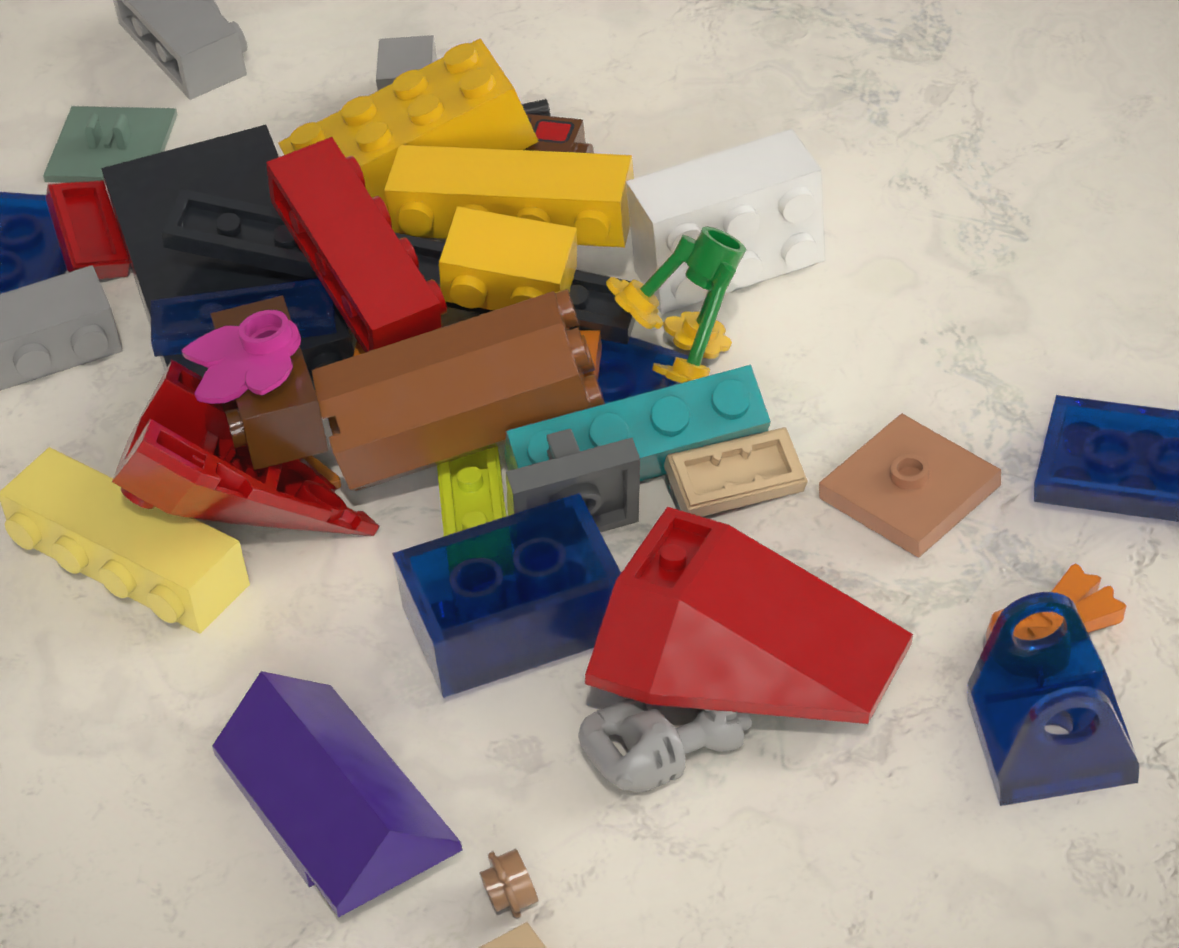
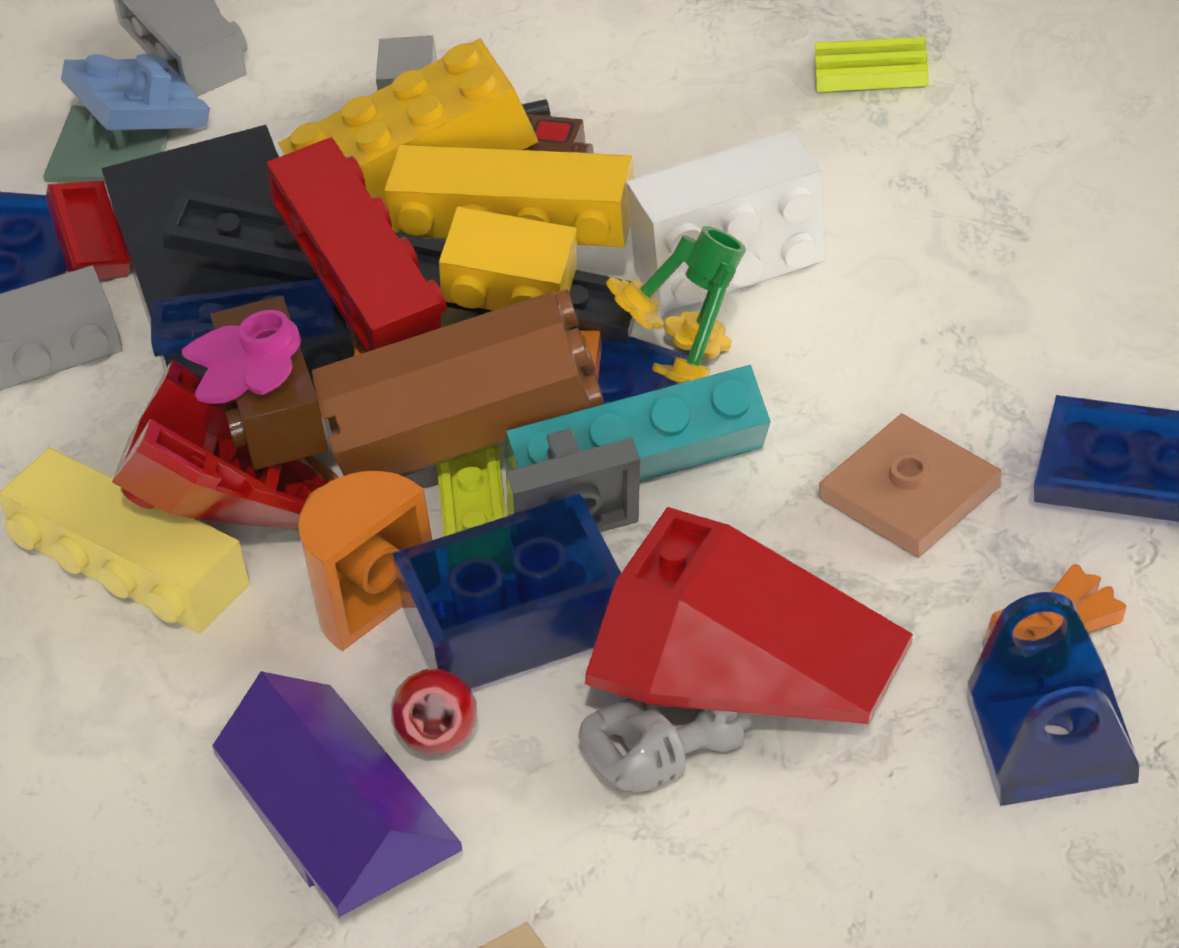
(134, 93): none -> medium blue hinge
(349, 544): none -> orange brick
(433, 711): none -> red piece
(508, 882): medium nougat plate -> none
(735, 473): tan plate -> none
(871, 64): none -> neon yellow tile

